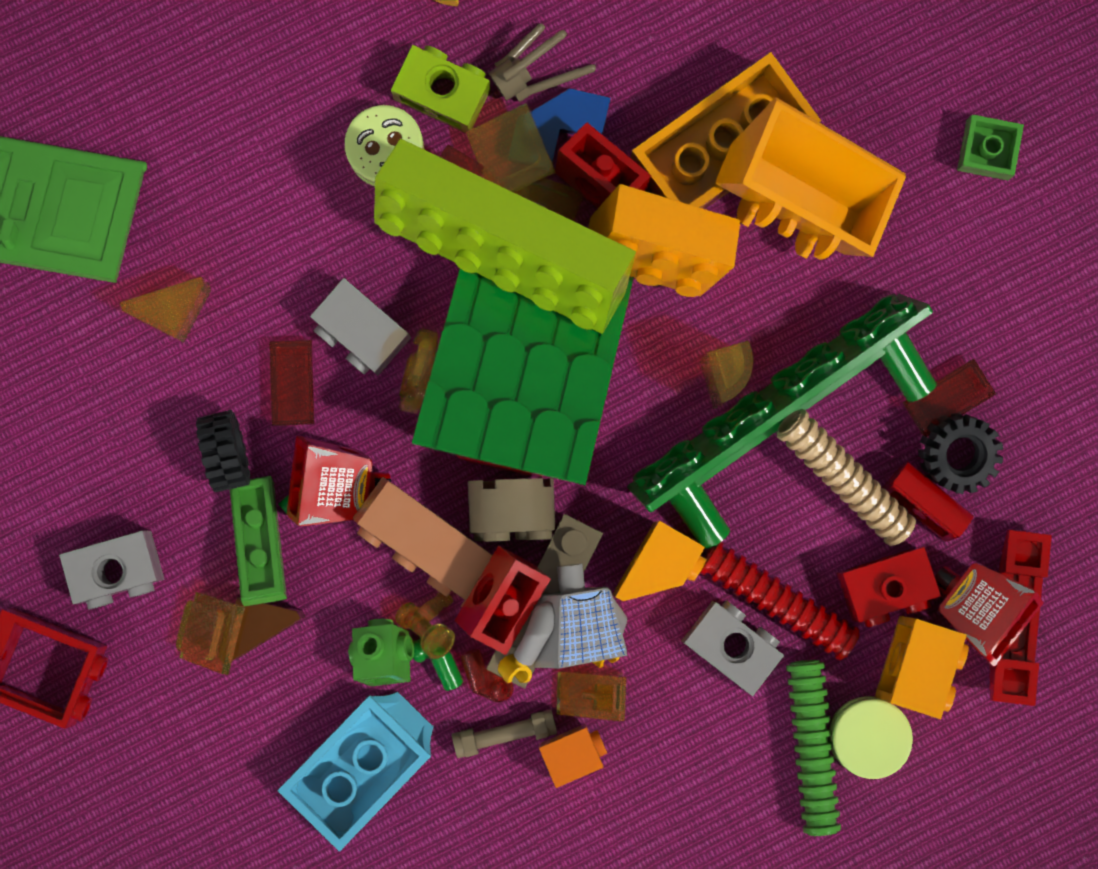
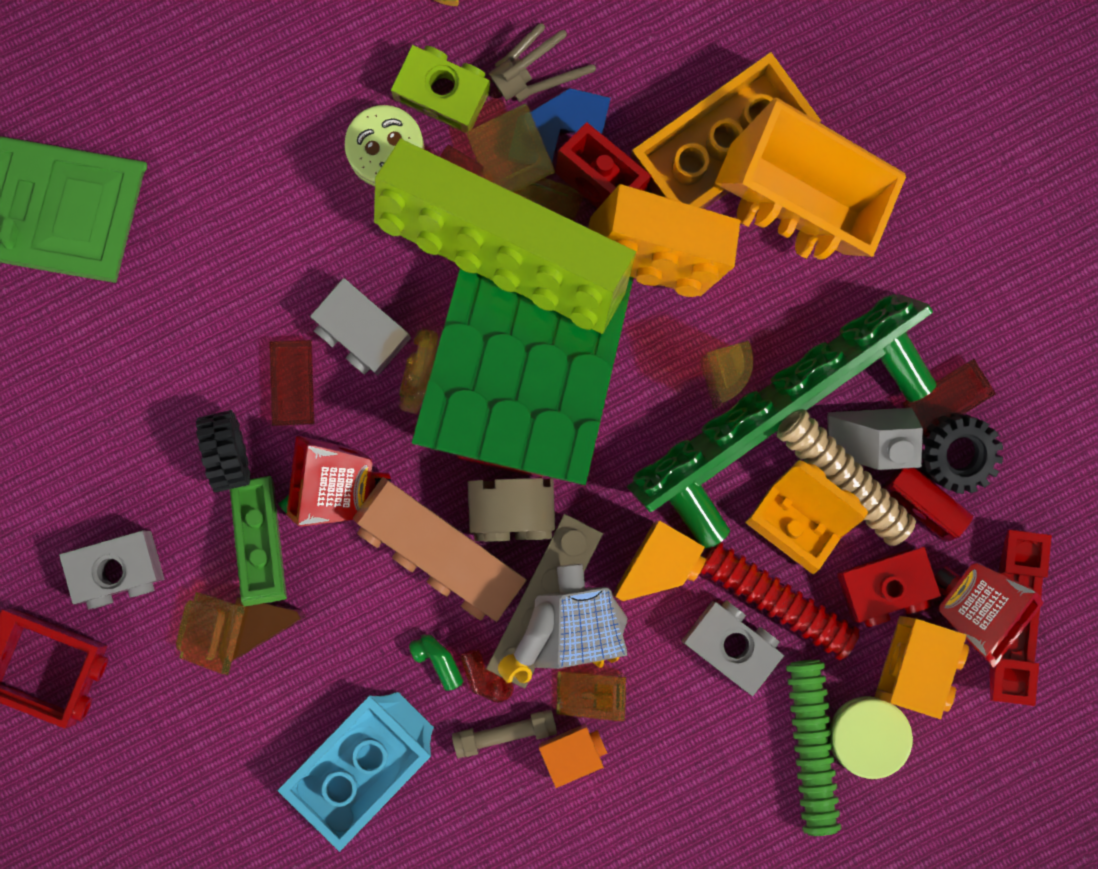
(171, 308): clear yellow slope -> none
(381, 653): bright green brick -> none
(435, 639): clear yellow piece -> none
(502, 600): red brick -> none
(806, 515): none -> light orange bracket
(879, 437): none -> light grey slope
(990, 147): bright green piece -> none

